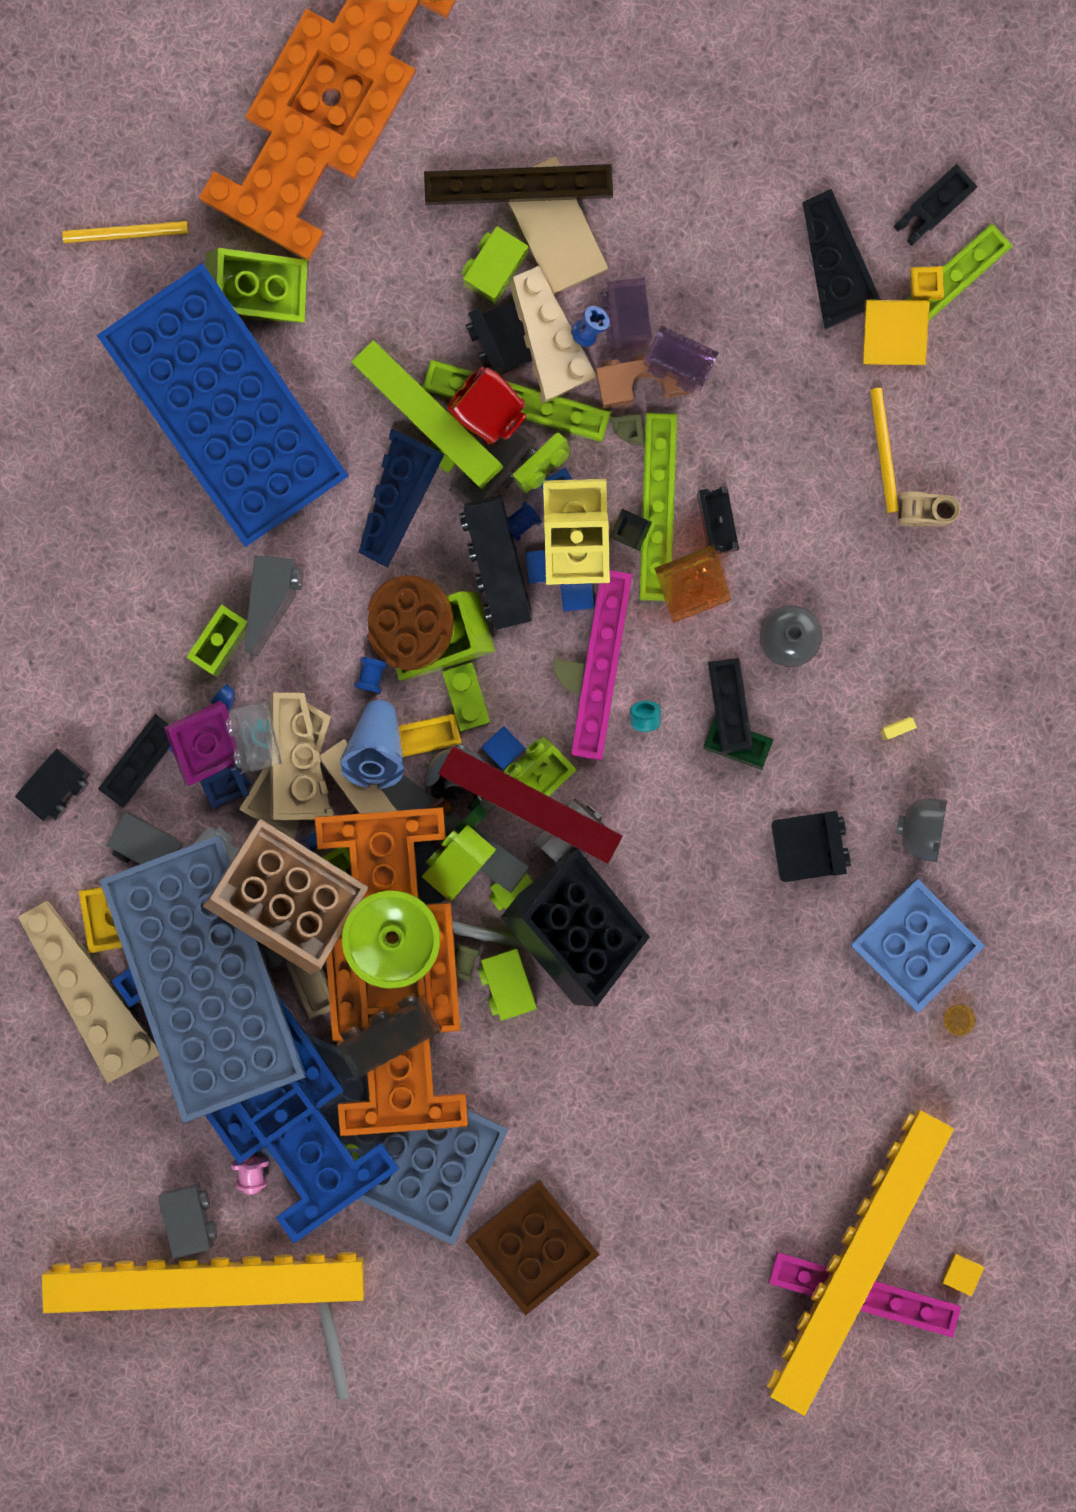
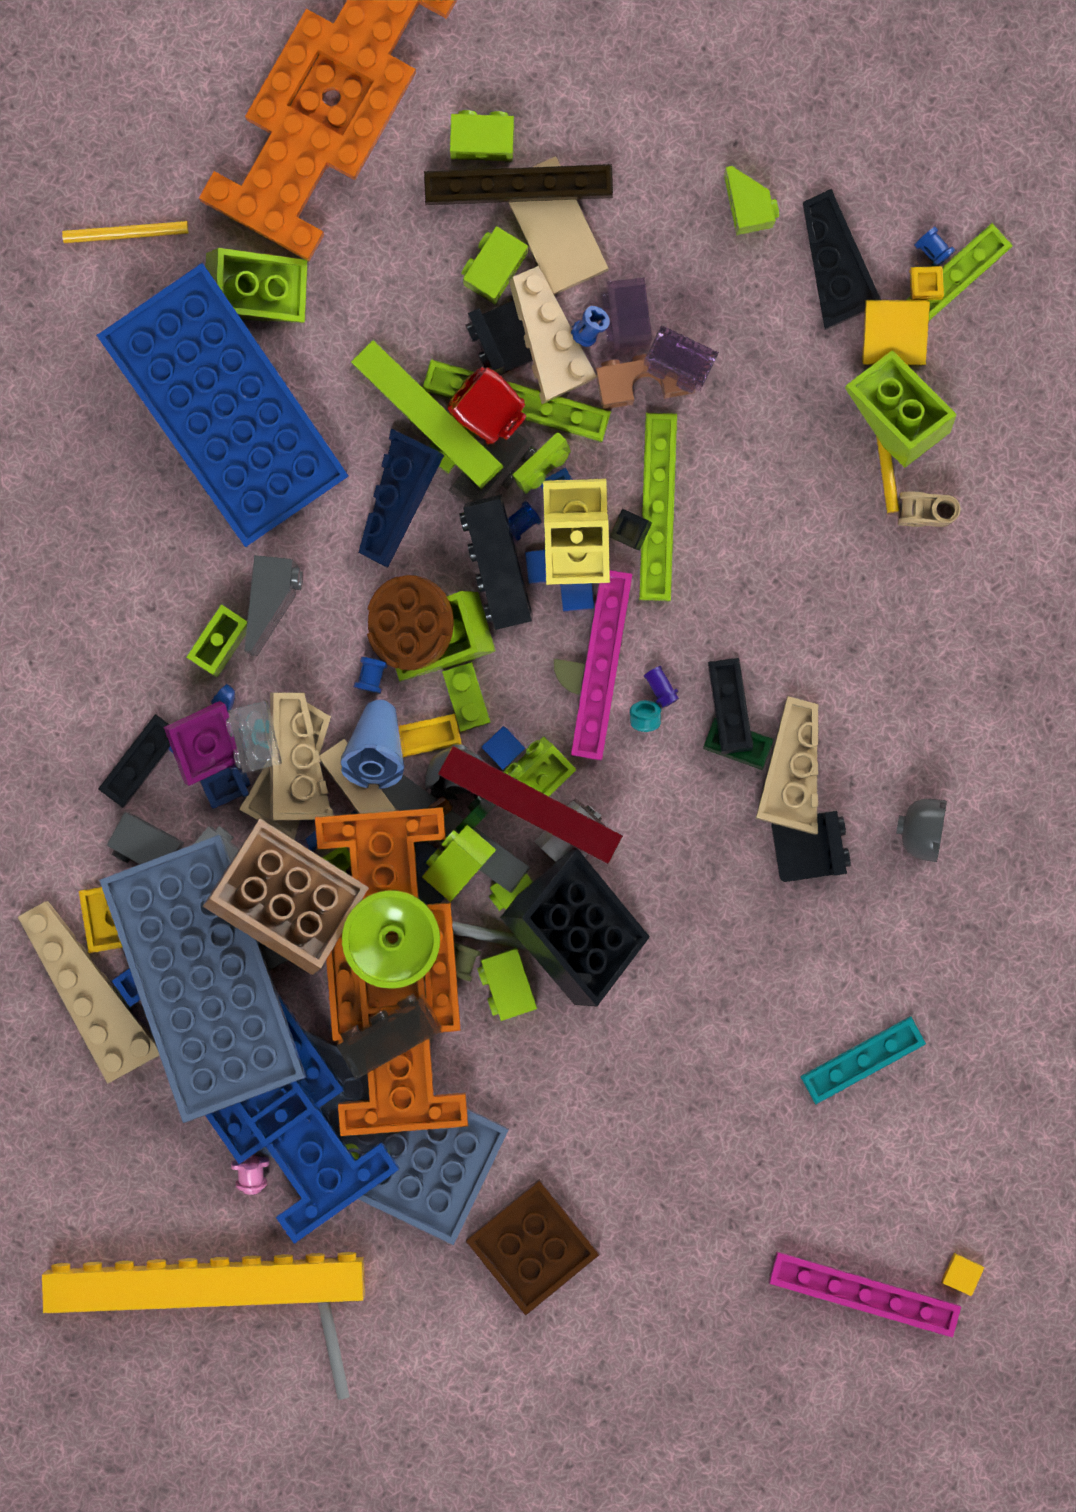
(53, 786): black brick -> none
(187, 1220): dark grey brick -> none
(311, 989): tan tile -> none
(482, 136): none -> lime brick
(629, 428): olive tile -> none
(661, 687): none -> dark purple pin
(692, 583): clear orange plate -> none
(718, 519): black hinge -> none
(749, 202): none -> lime slope
(790, 636): dark grey cylinder -> none
(791, 779): none -> tan wing
(859, 1262): yellow brick -> none
(863, 1060): none -> teal tile
(897, 728): light yellow tile -> none
(901, 408): none -> lime slope
(917, 945): medium blue plate -> none
(934, 247): none -> blue bush
(938, 202): black hinge -> none
(959, 1020): clear yellow plate -> none

